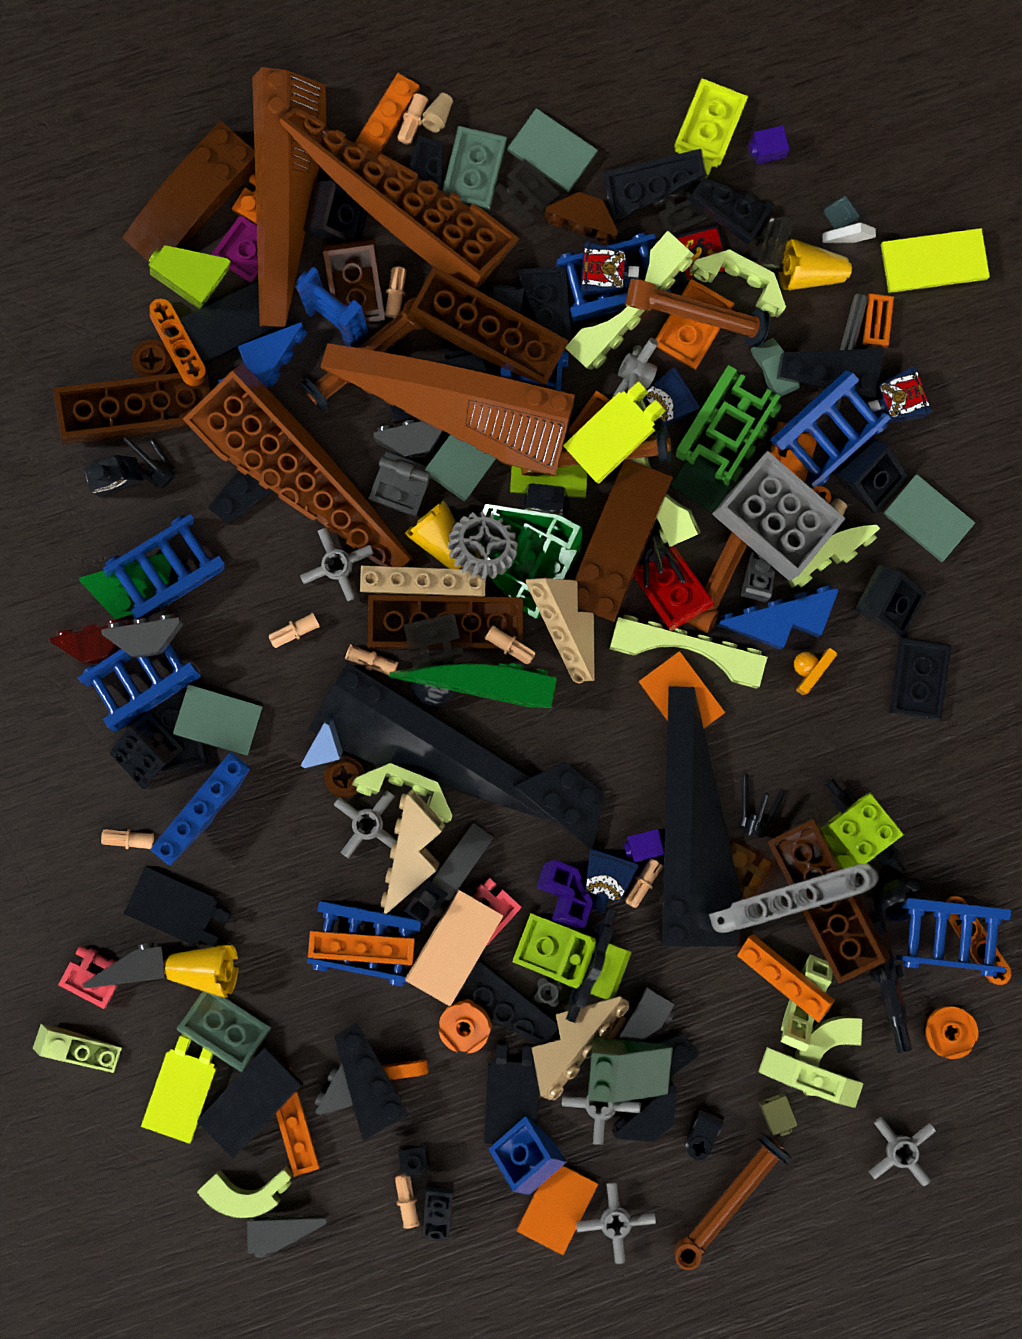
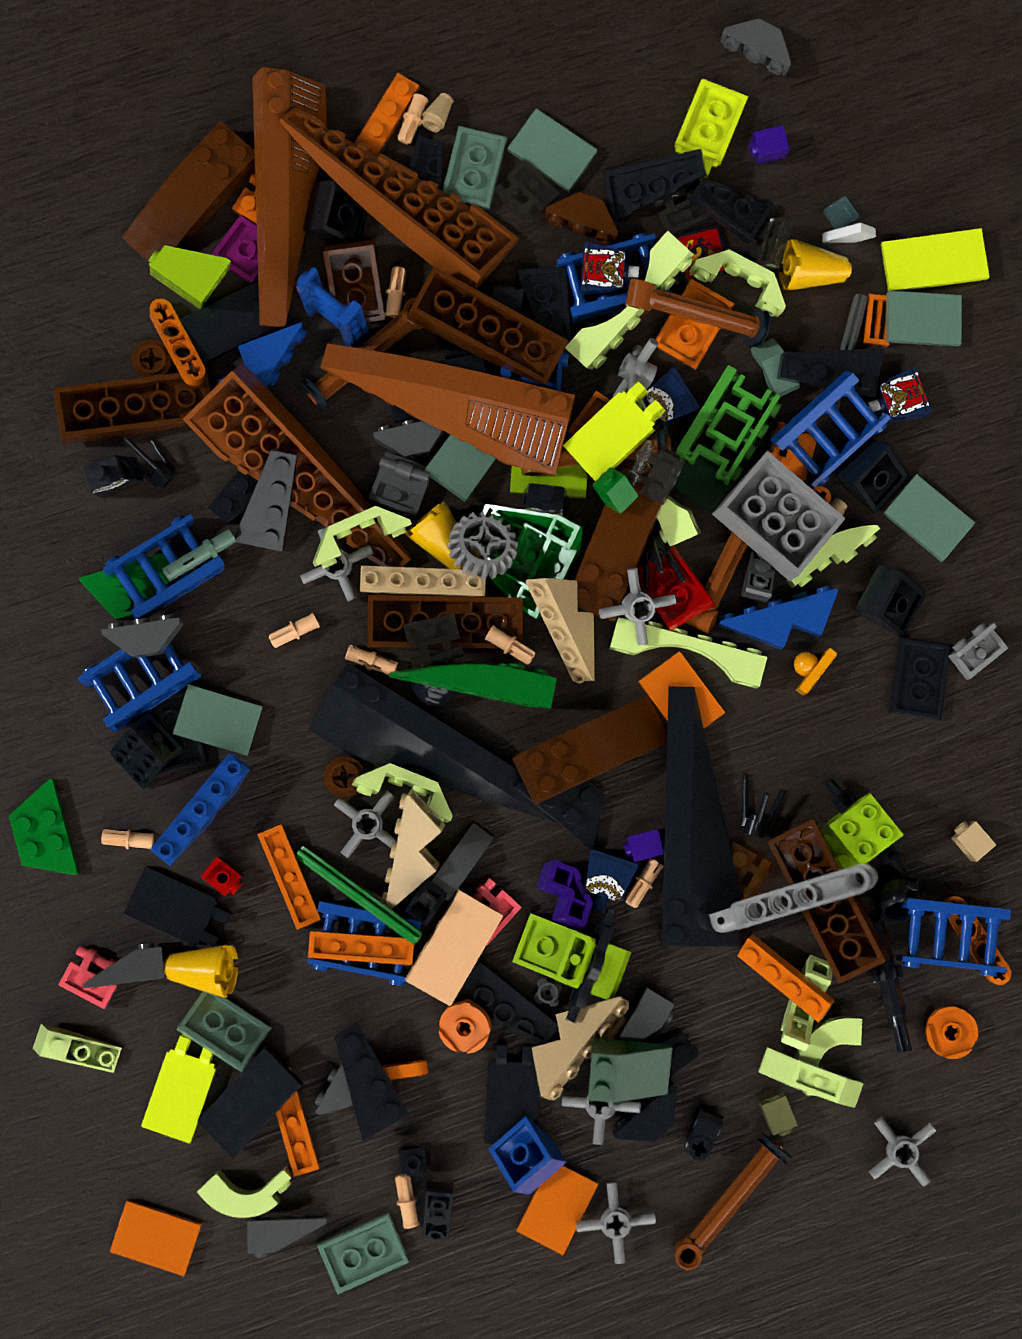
(43, 832): none -> green wing
(86, 645): clear red slope -> none
(155, 1237): none -> orange tile
(207, 550): none -> sand green pin
(220, 866): none -> red brick
(269, 507): none -> black wing
(289, 876): none -> orange plate
(325, 746): medium blue slope -> none
(359, 895): none -> green axle
(363, 1253): none -> sand green tile
(388, 521): none -> yellowish green slope
(590, 749): none -> reddish brown slope
(615, 490): none -> green brick
(645, 612): none -> light grey bar
(662, 475): none -> clear smoke plate
(759, 43): none -> dark grey slope
(923, 318): none -> sand green tile
(972, 840): none -> tan brick
(978, 651): none -> light grey bracket

